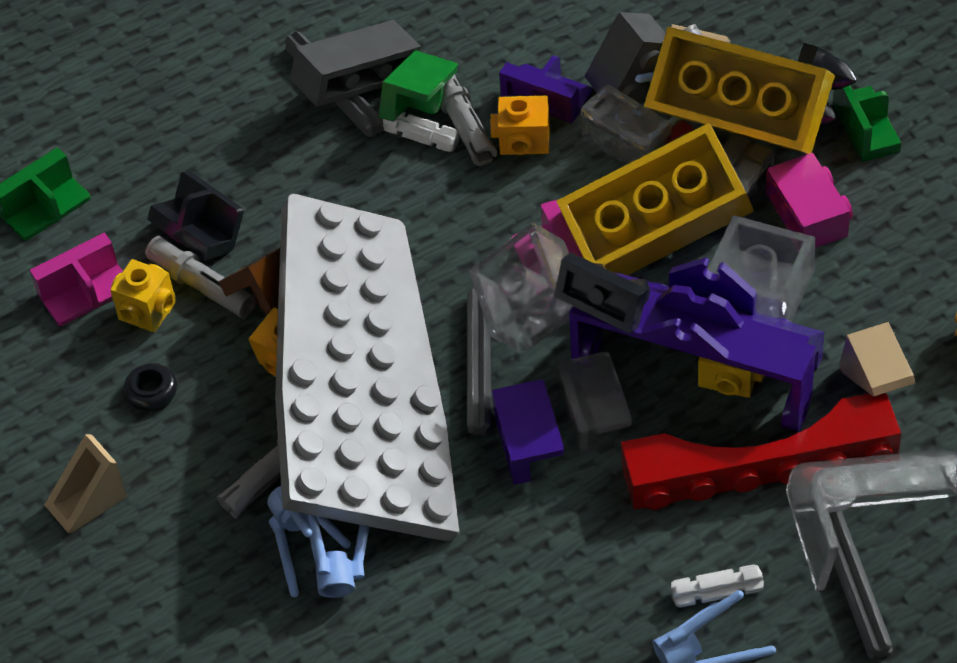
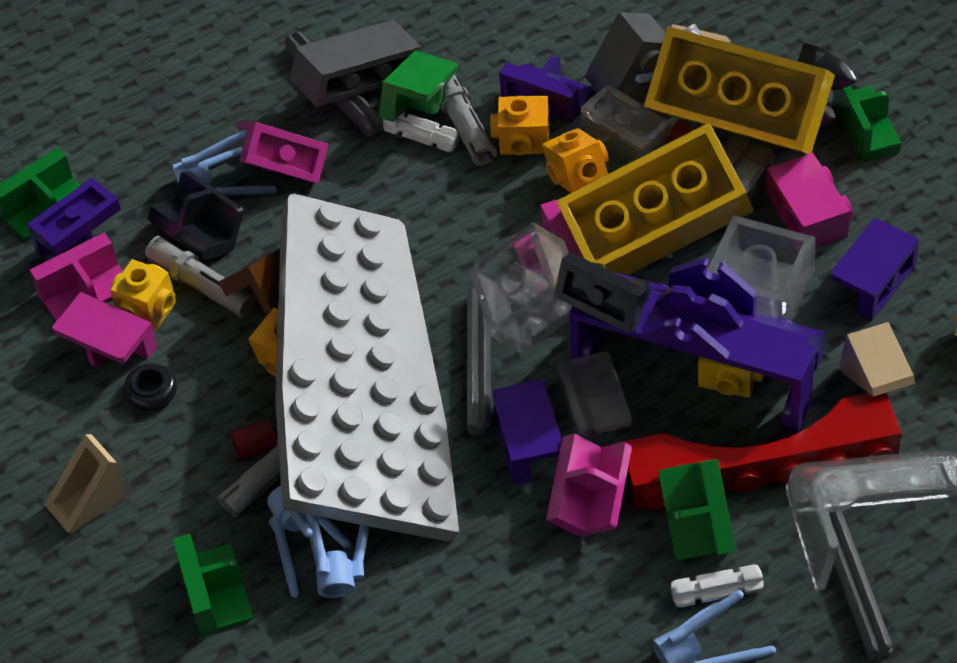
(72, 218): none -> dark purple panel
(105, 330): none -> dark pink panel
(200, 163): none -> light blue plant
(213, 586): none -> green panel
(254, 440): none -> dark red hinge
(282, 151): none -> dark pink panel
(575, 159): none -> light orange brick
(588, 486): none -> dark pink panel
(696, 509): none -> green panel
(876, 265): none -> dark purple panel

